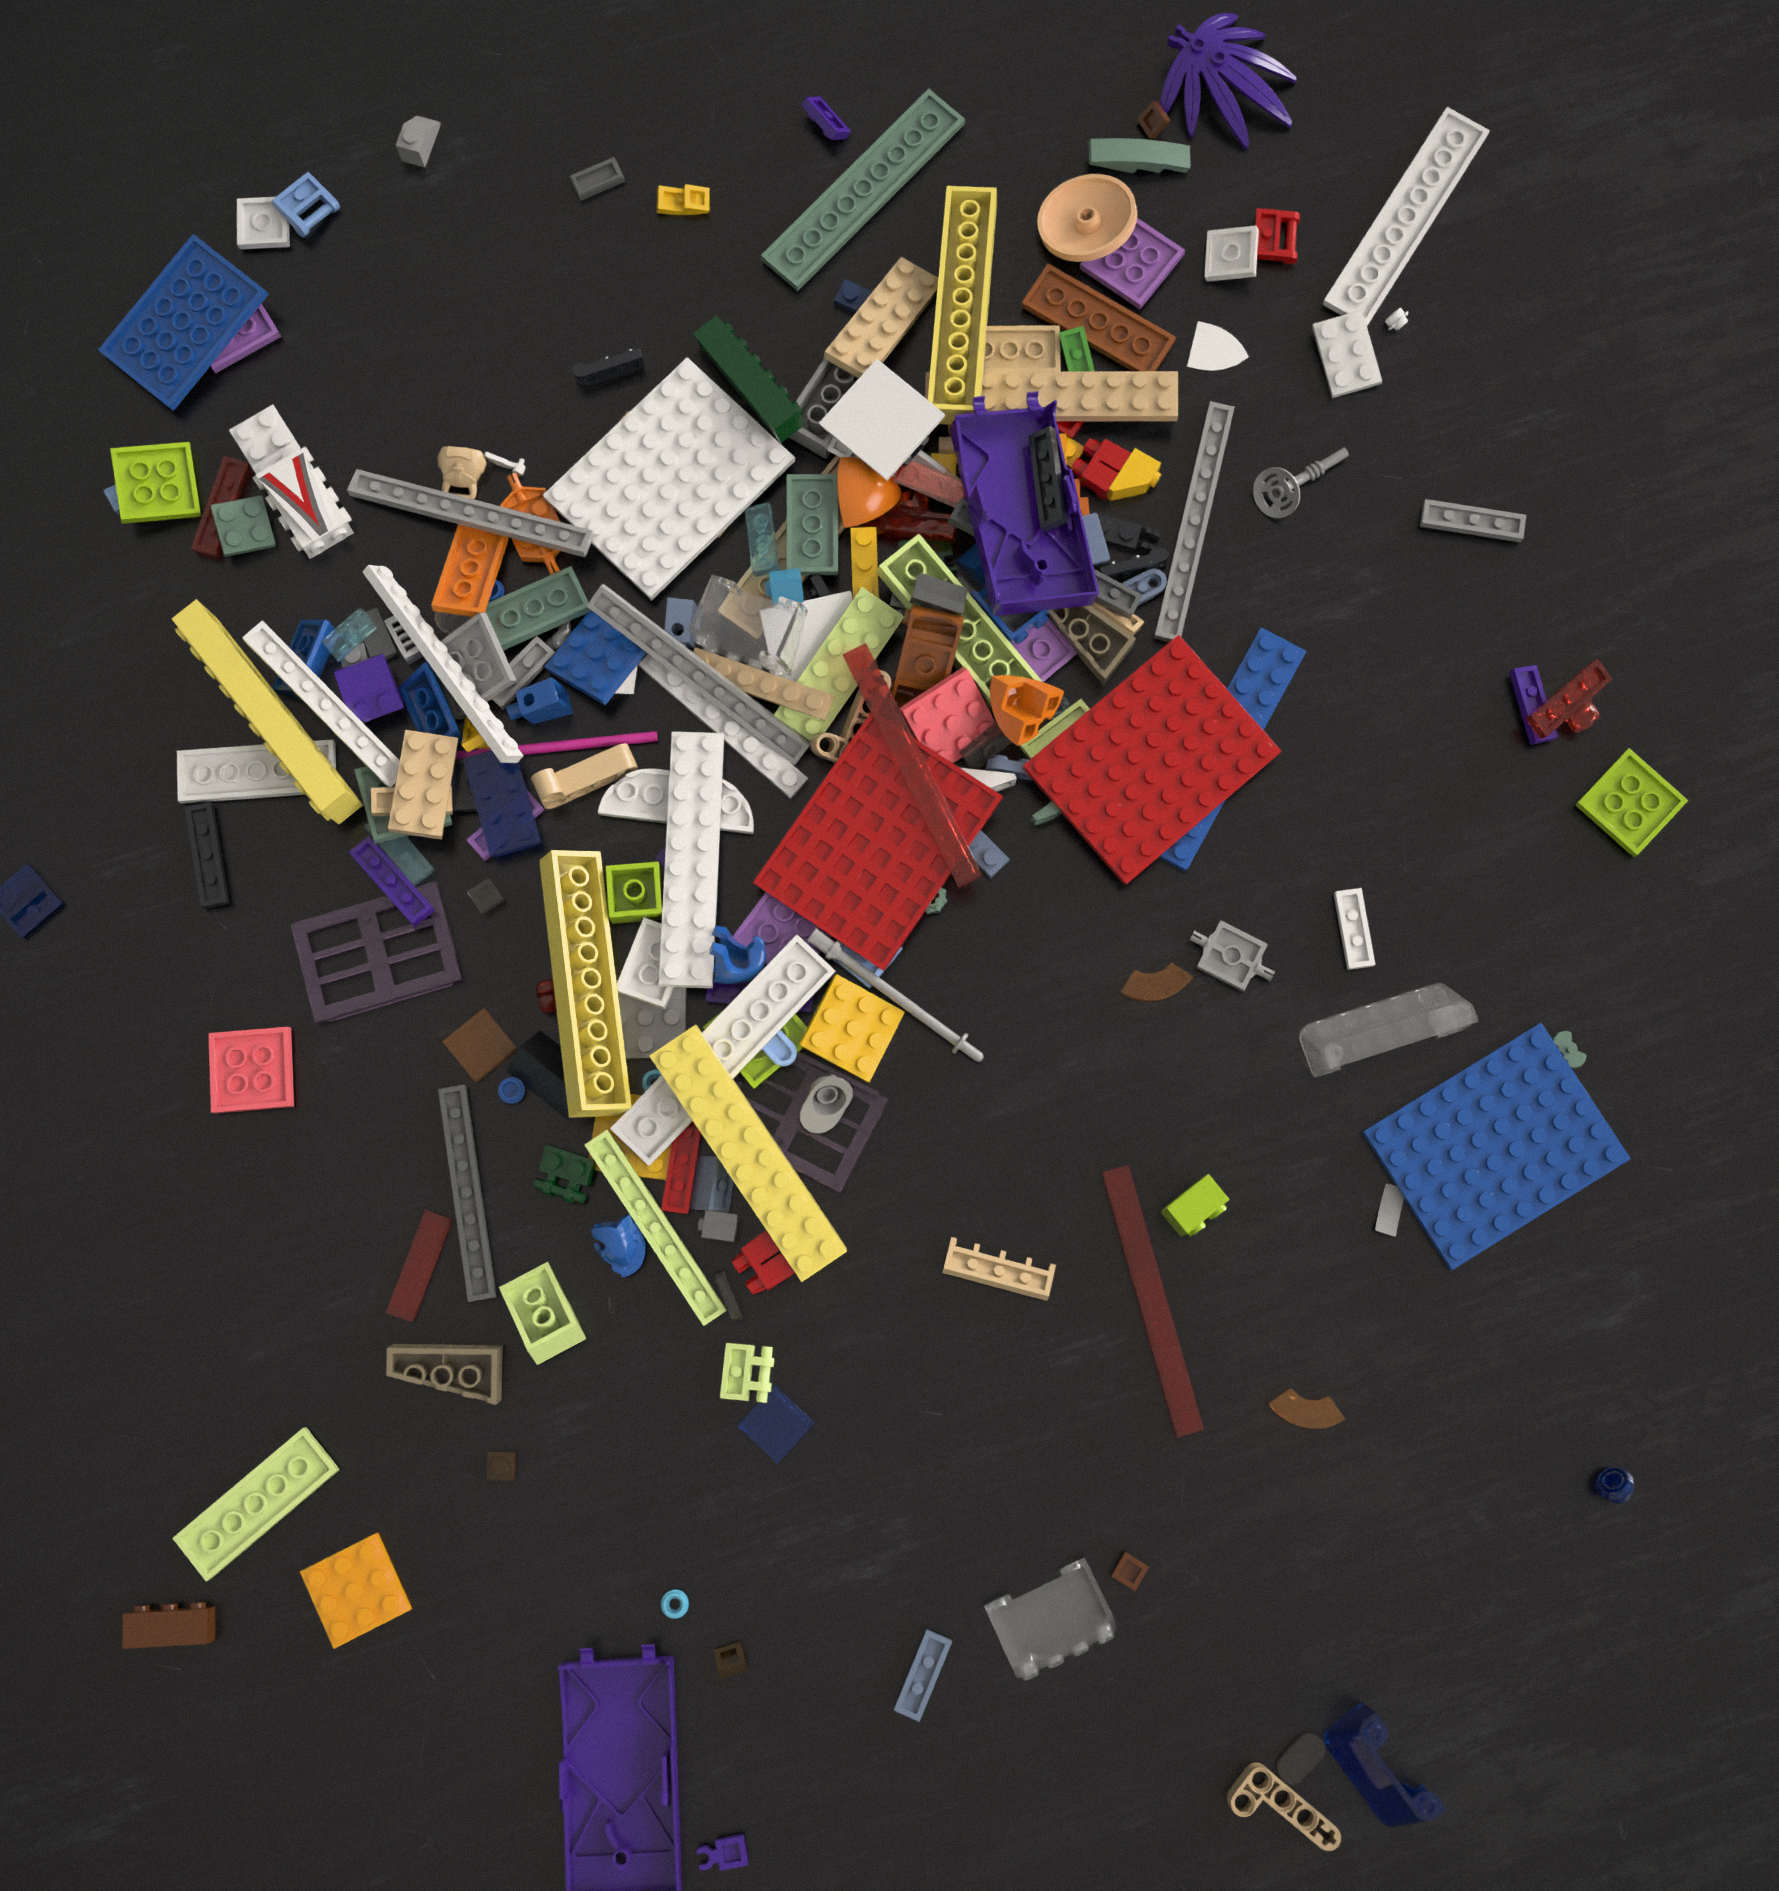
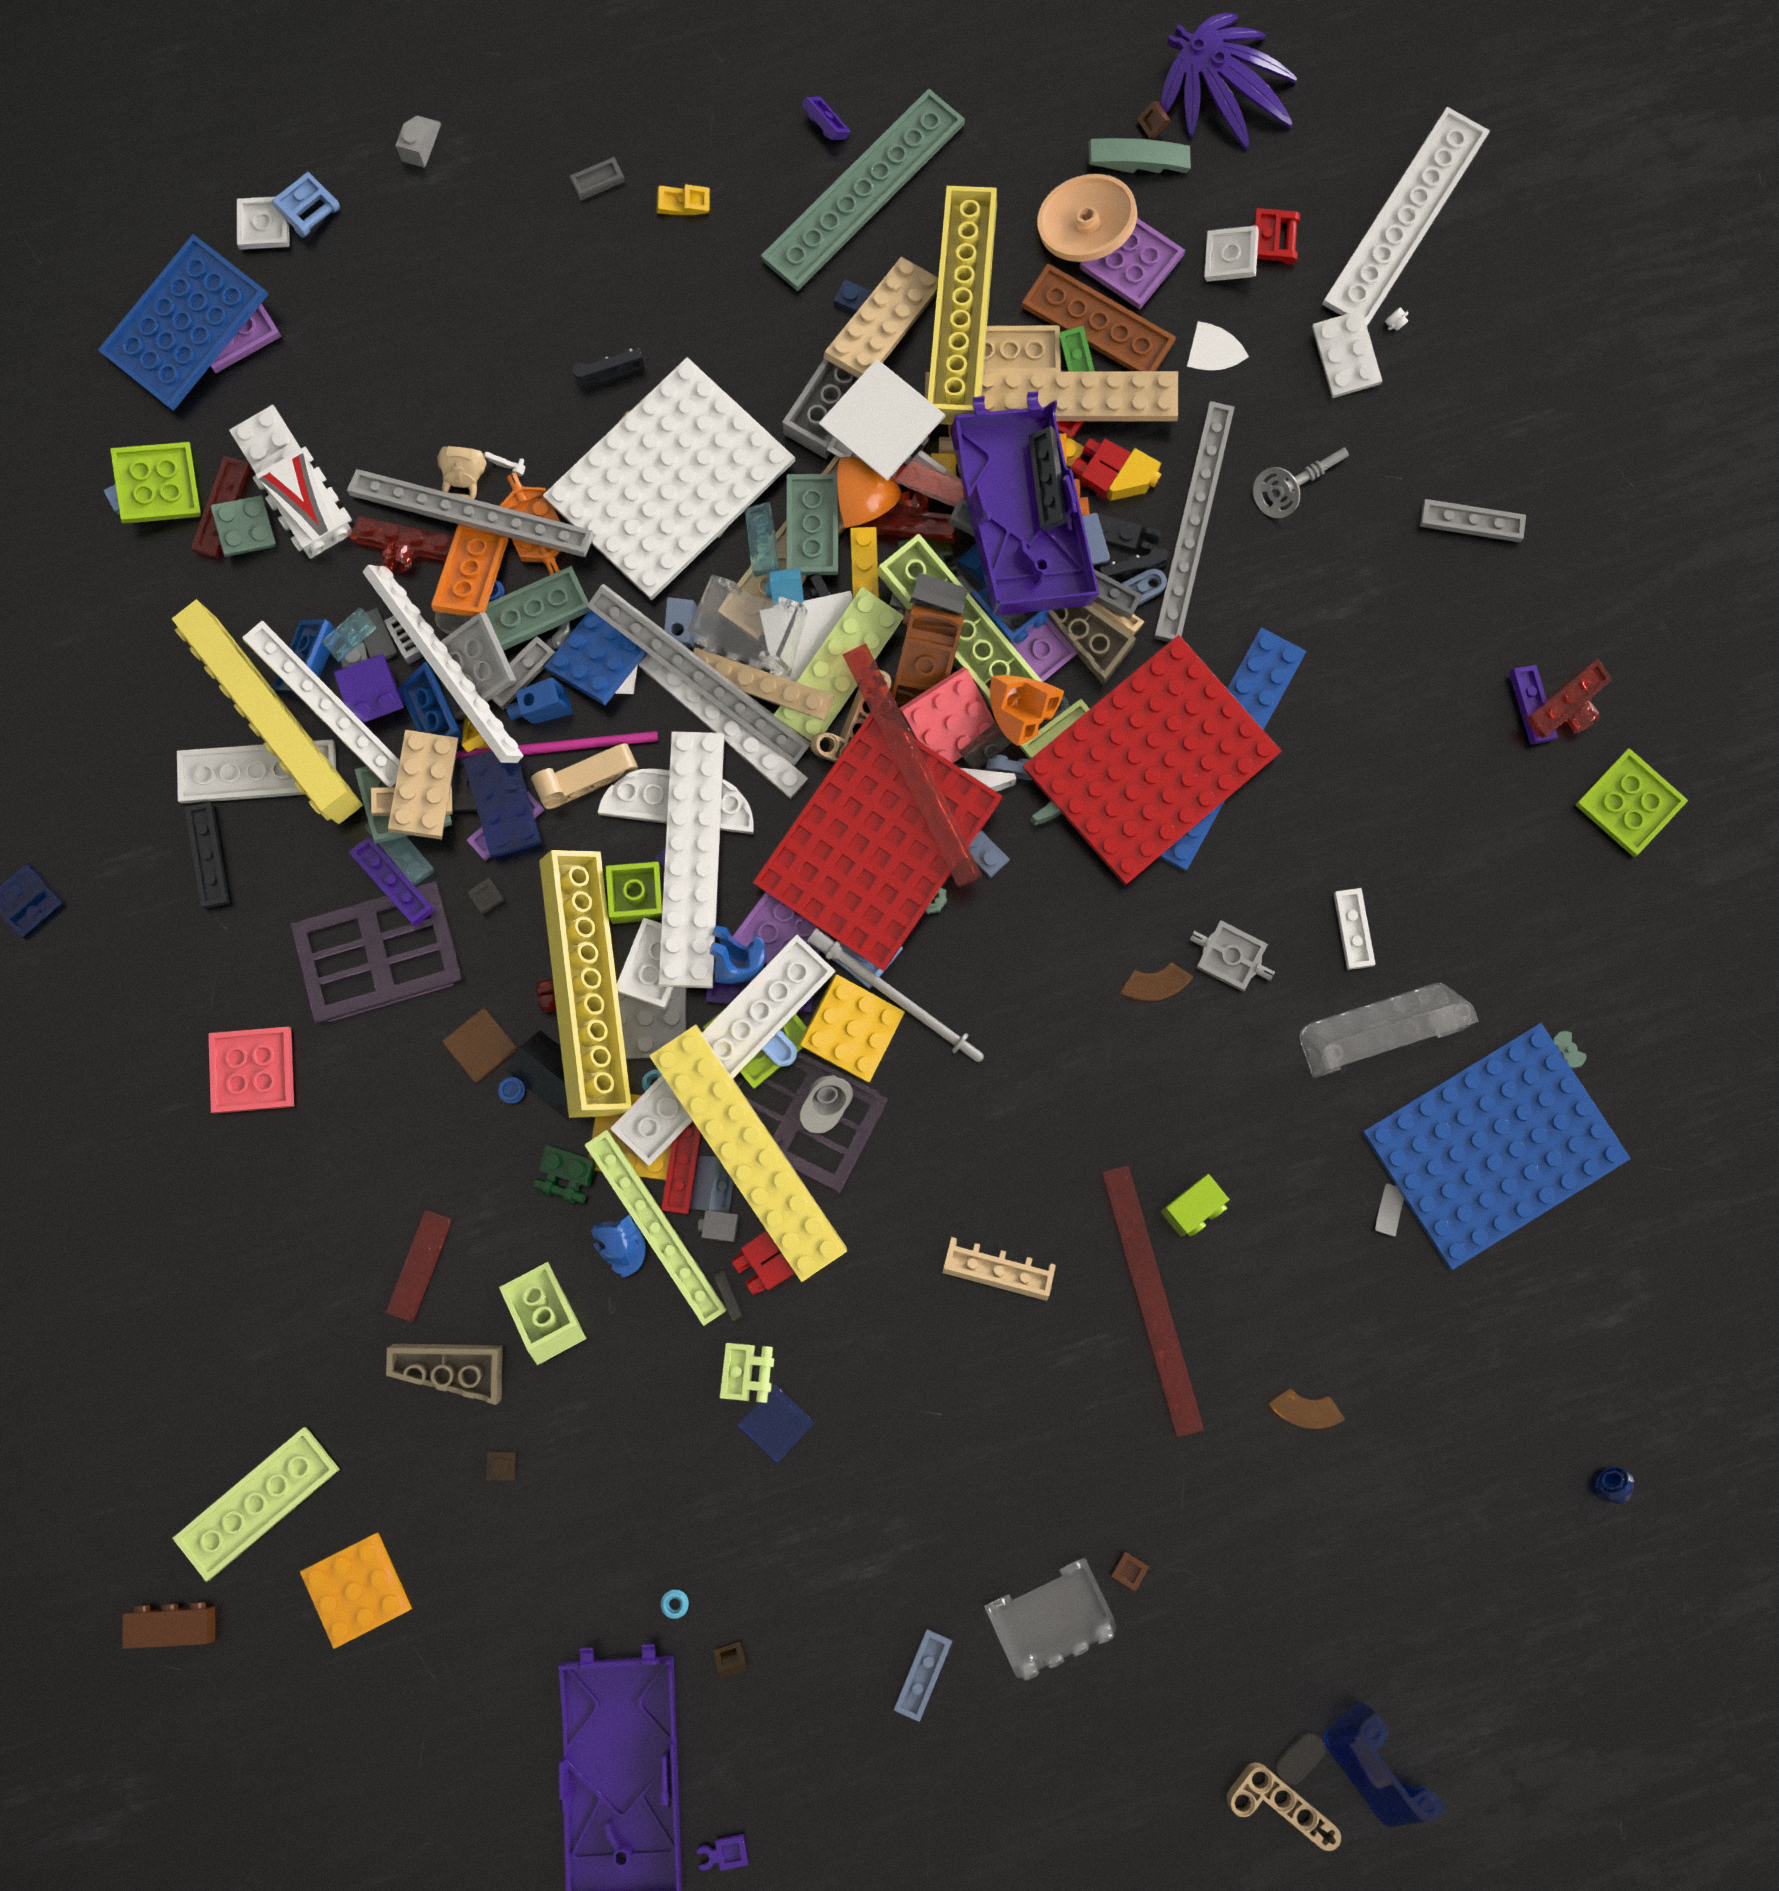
(400, 542): none -> clear red plate
(467, 1193): dark grey plate -> none
(749, 379): dark green brick -> none

